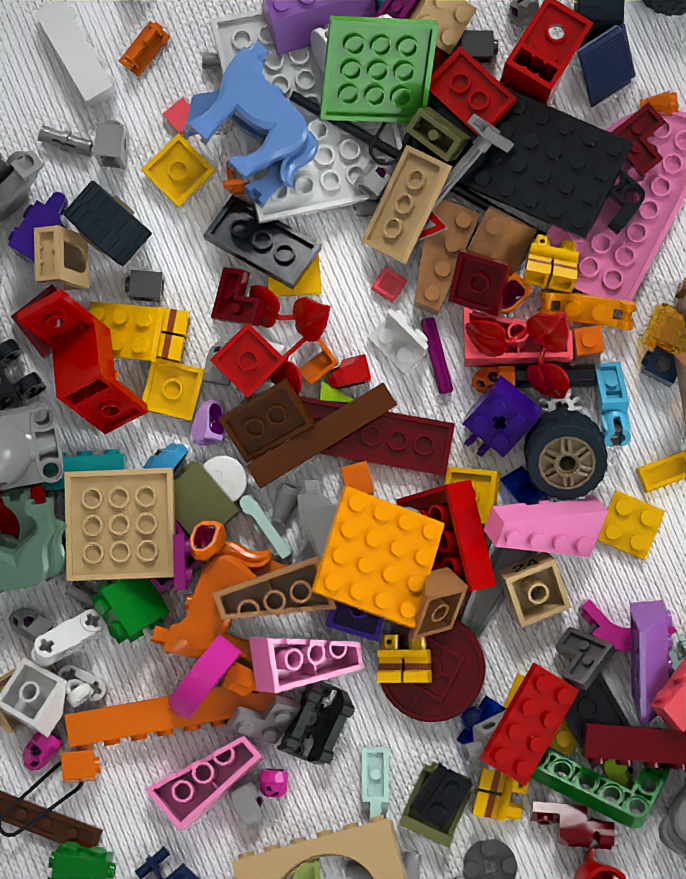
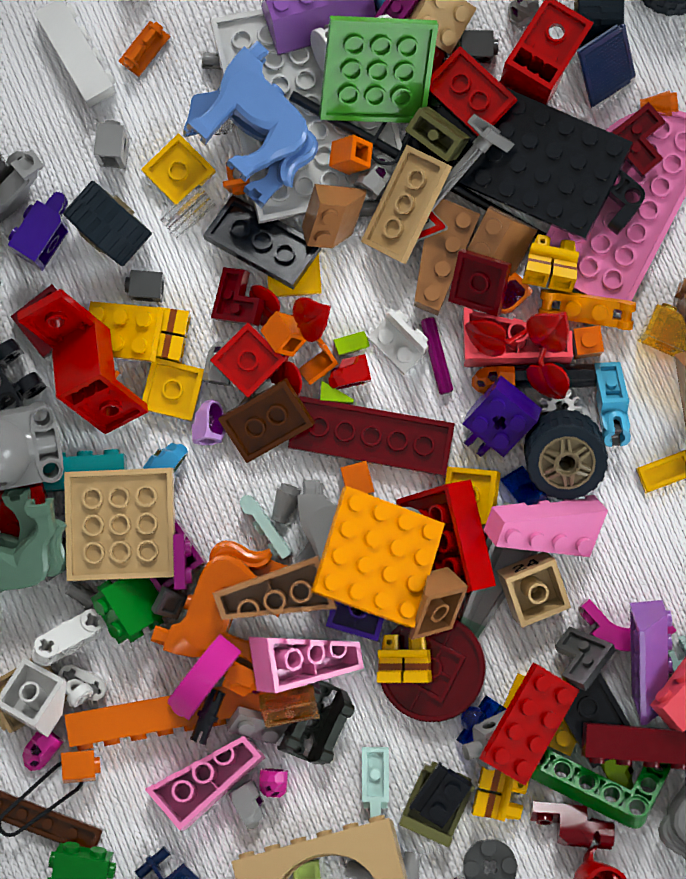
(30, 623): light grey rock -> none
(60, 257): tan panel -> none
(65, 140): light grey pin -> none
(169, 603): none -> dark grey tile
(178, 115): coral tile -> none
(190, 215): none -> clear tile
(201, 498): olive panel -> none
(207, 540): orange rock -> none
(207, 716): none -> black pin
(229, 475): white head -> none
(283, 334): none -> orange brick
(289, 706): none -> clear orange slope
(321, 435): reddish brown tile -> none
(331, 215): none -> medium nougat slope
(351, 154): none -> orange brick
(351, 343): none -> lime piece
(389, 284): coral tile -> none
(630, 525): yellow plate -> none
(667, 377): dark blue brick -> none

